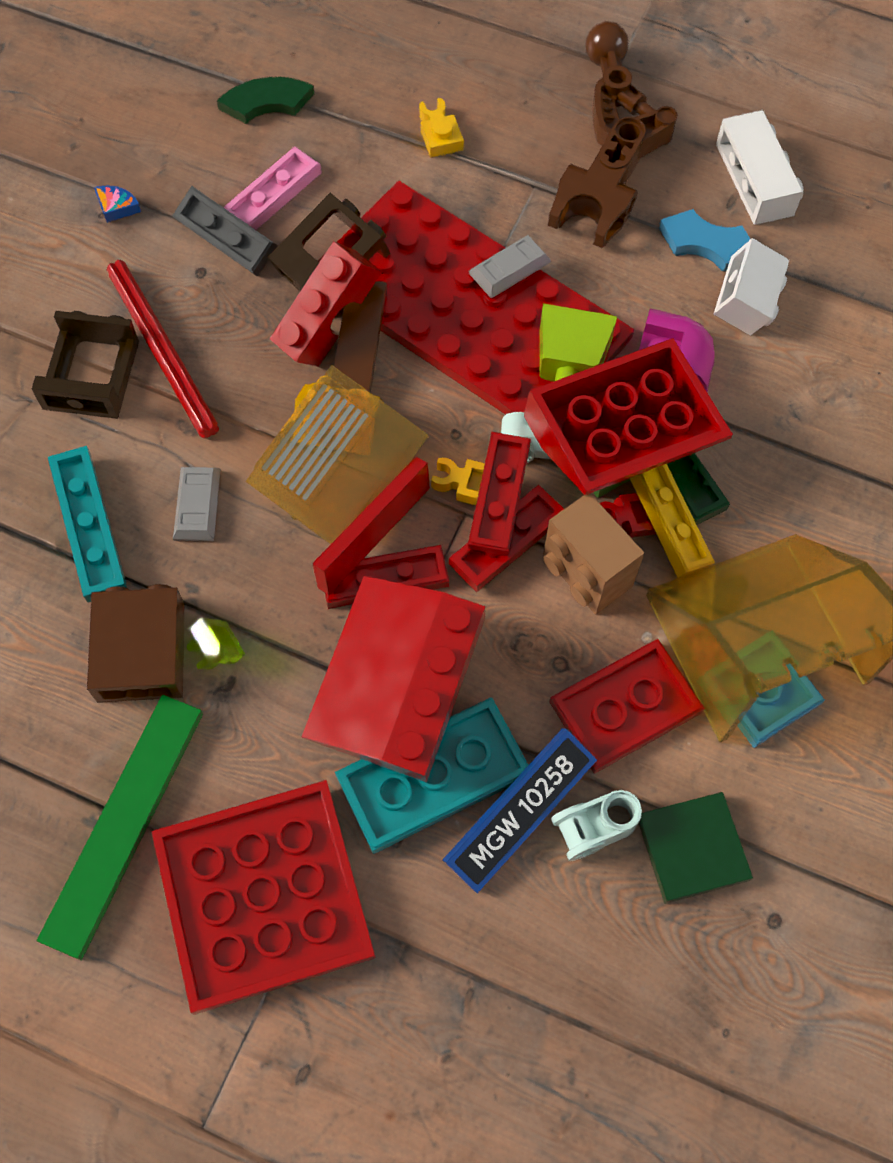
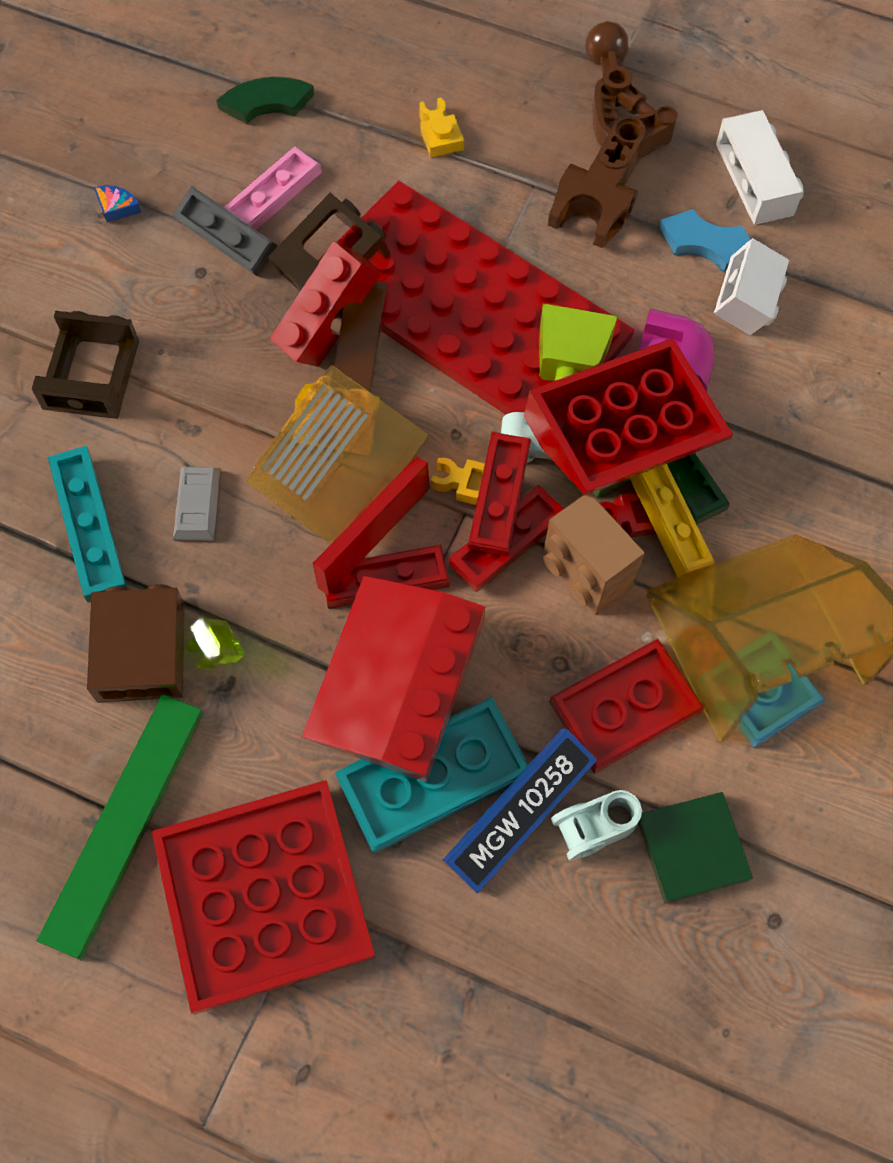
(163, 350): red axle -> none
(509, 266): light grey tile -> none

